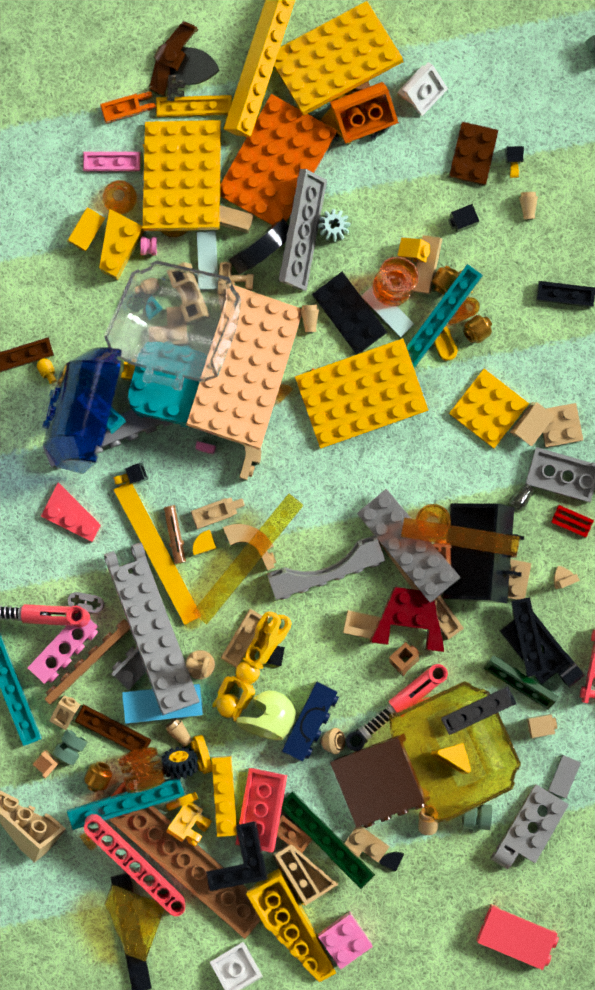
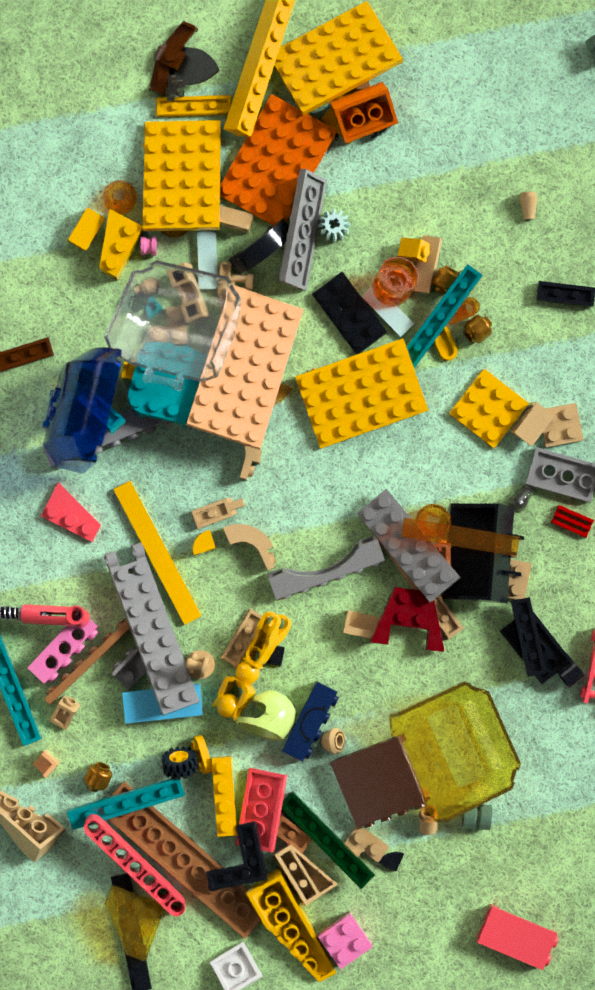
(45, 369): yellow cylinder -> none
(69, 747): sand green wheel -> none
(87, 597): light grey beam -> none
(88, 841): clear orange tile -> none
(111, 161): bright pink tile -> none
(111, 729): reddish brown tile -> none
(126, 107): orange hinge -> none
(134, 474): black piece -> none
(143, 774): clear orange wheel -> none
(178, 731): tan cone -> none
(179, 557): medium nougat pin -> none
(182, 801): yellow bar -> none
(183, 822): yellow plate -> none
(204, 447): bright pink tile -> none
(248, 558): clear yellow tile -> none
(309, 316): tan cone -> none
(402, 699): piece -> none
(404, 651): medium nougat brick -> none
(423, 88): white bracket -> none
(455, 757): yellow slope -> none
(463, 218): black brick -> none
(473, 153): reddish brown plate -> none
(478, 710): black tile -> none
(514, 155): black piece -> none
(519, 839): light grey hinge -> none
(521, 682): dark green plate -> none
(541, 725): tan brick -> none
(564, 577): tan tile -> none
(564, 776): light grey tile -> none

